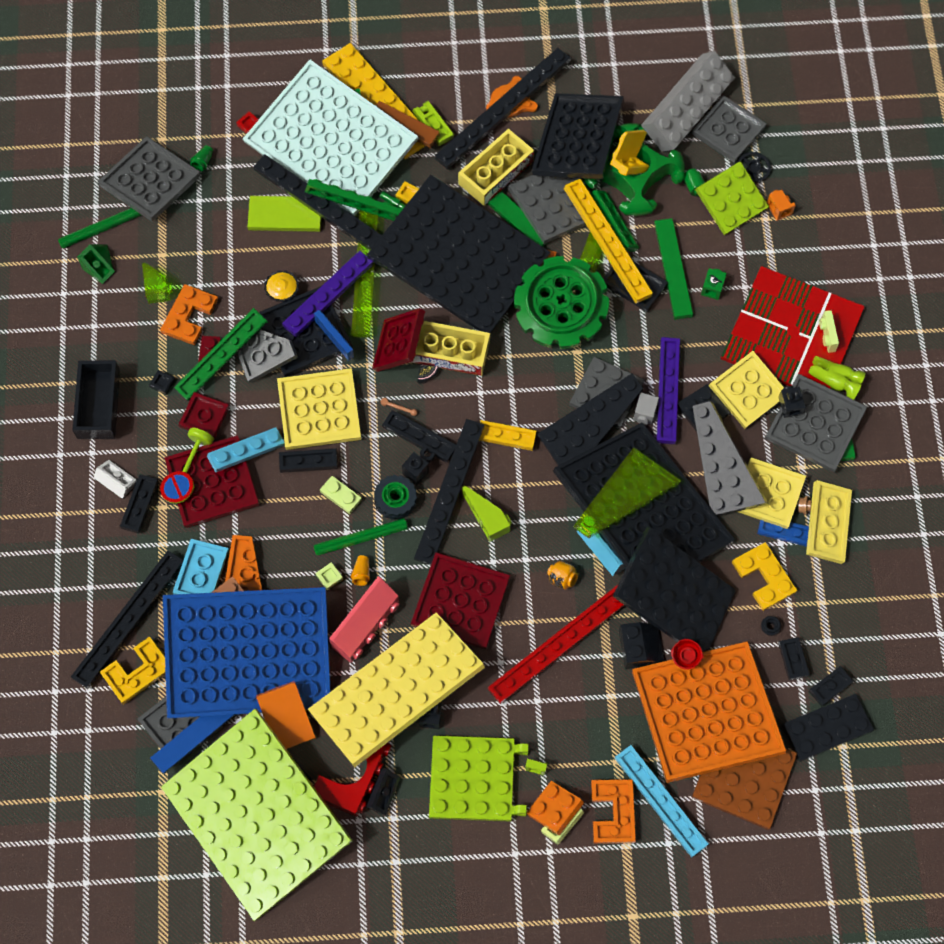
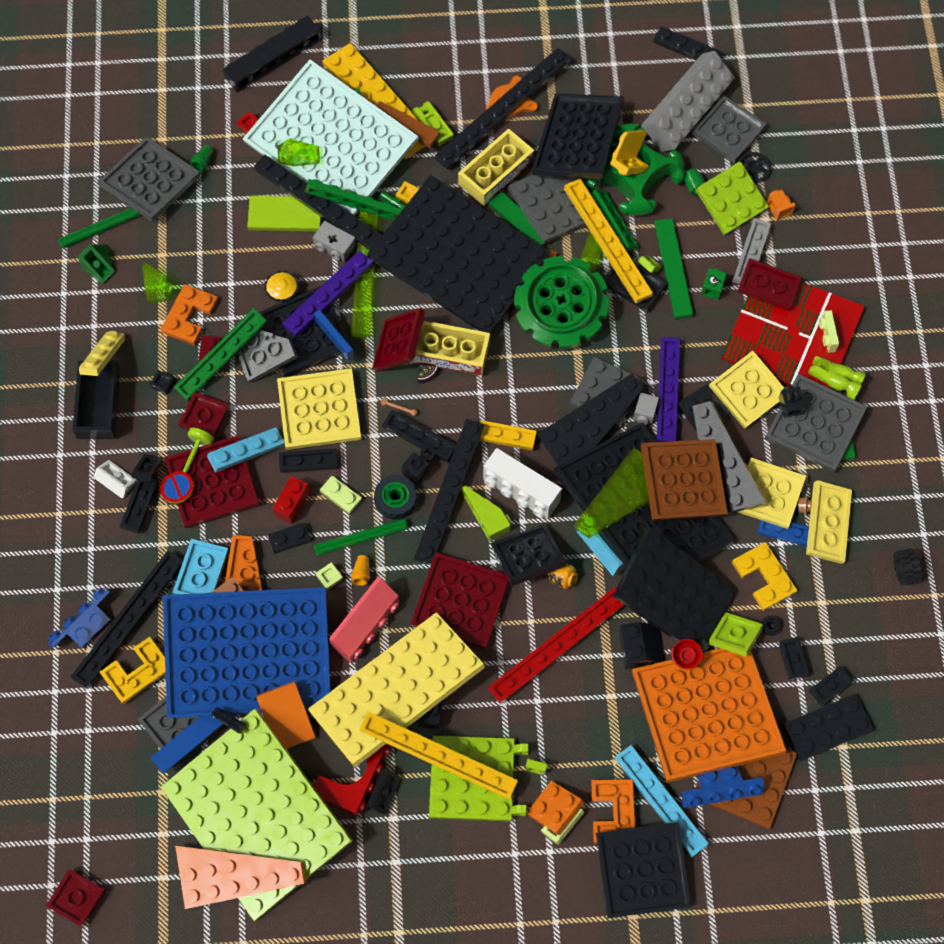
(75, 898): none -> dark red plate
(84, 623): none -> blue bracket
(101, 353): none -> light yellow plate
(147, 468): none -> black plate
(224, 876): none -> wing
(228, 720): none -> black axle
(272, 53): none -> black brick
(289, 538): none -> black plate
(291, 499): none -> red brick
(298, 153): none -> clear neon green slope
(334, 242): none -> light grey brick
(438, 755): none -> yellow plate
(521, 484): none -> white brick
(528, 554): none -> black plate
(643, 870): none -> black plate
(649, 263): none -> lime tile
(682, 44): none -> black plate
(683, 479): none -> dark orange plate
(722, 786): none -> blue bracket
(735, 634): none -> lime plate
(753, 246): none -> light grey plate
(769, 284): none -> dark red plate
(907, 566): none -> black tyre

